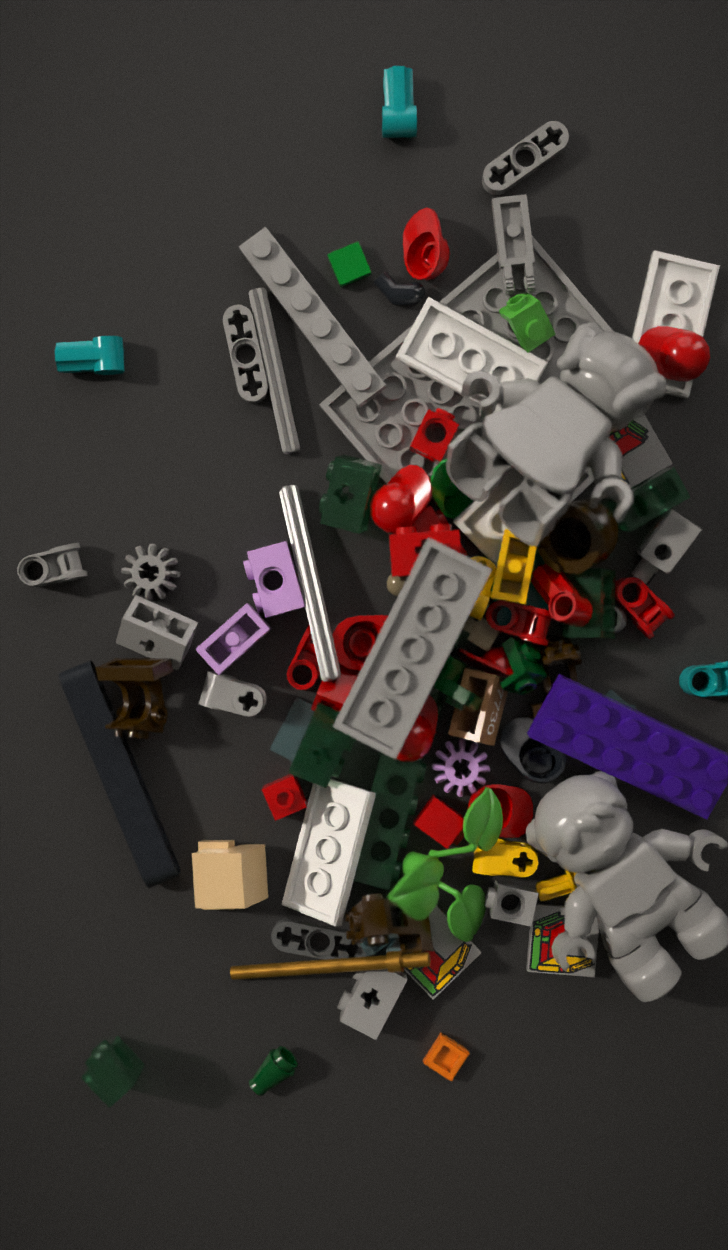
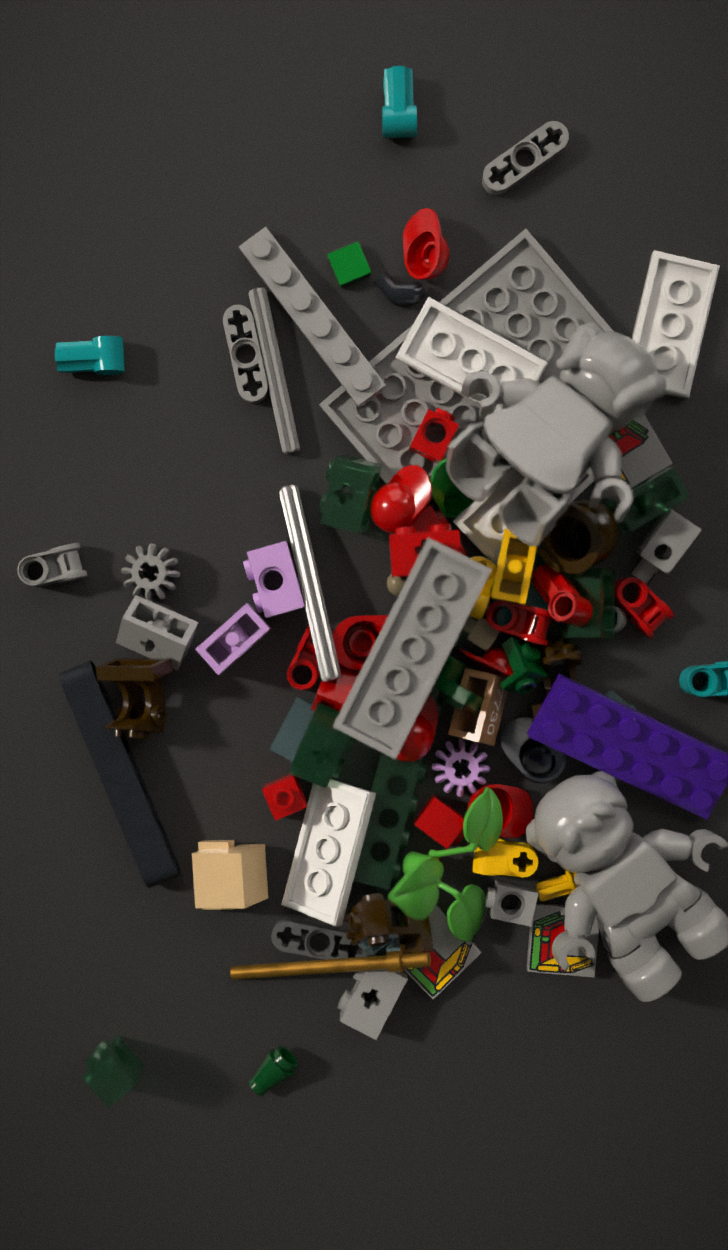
(227, 693): light grey piece -> none
(446, 1056): orange tile -> none
(514, 240): light grey hinge -> none
(527, 321): bright green bracket -> none
(677, 352): red cap -> none

